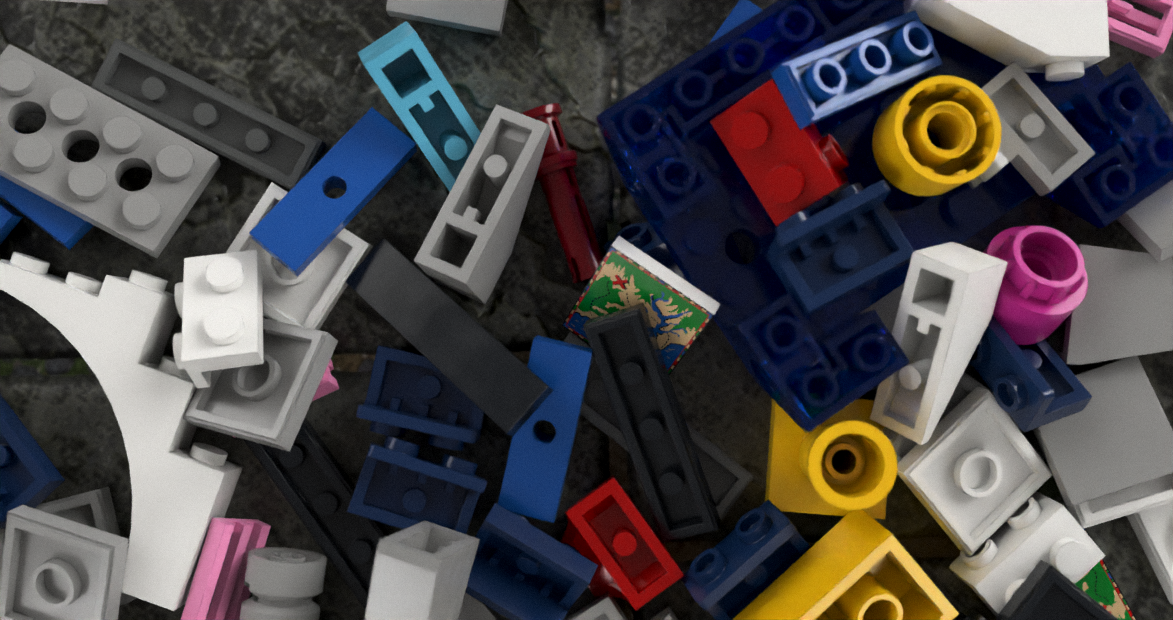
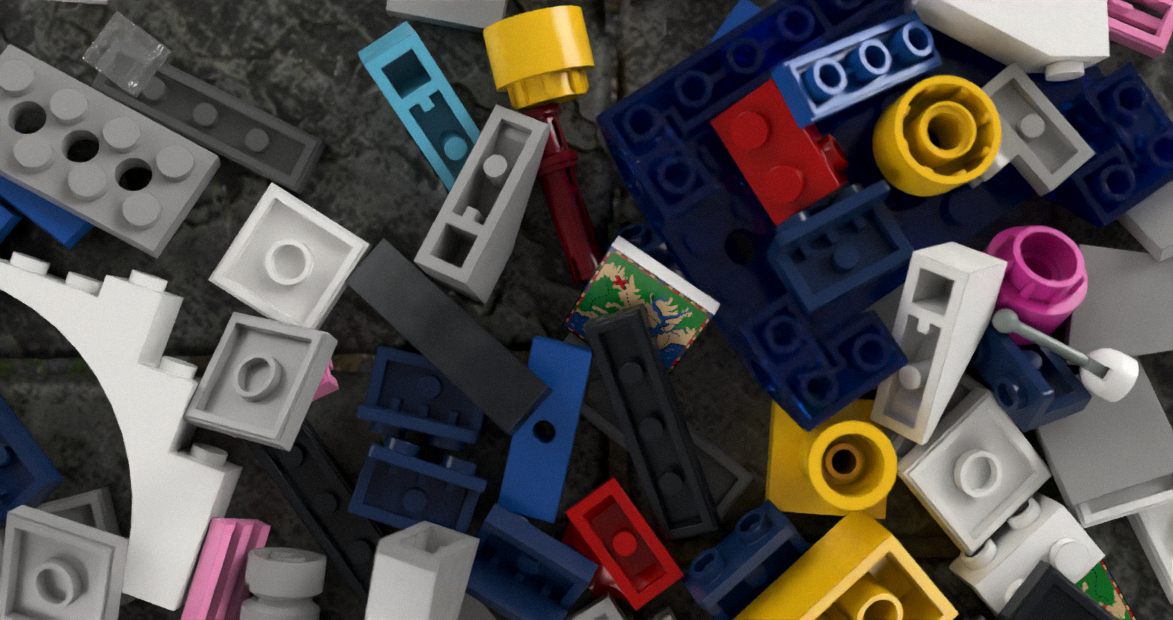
(126, 54): none -> clear tile
(219, 314): white bracket -> none
(358, 164): blue tile -> none
(540, 56): none -> yellow piece
(1102, 371): none -> hinge

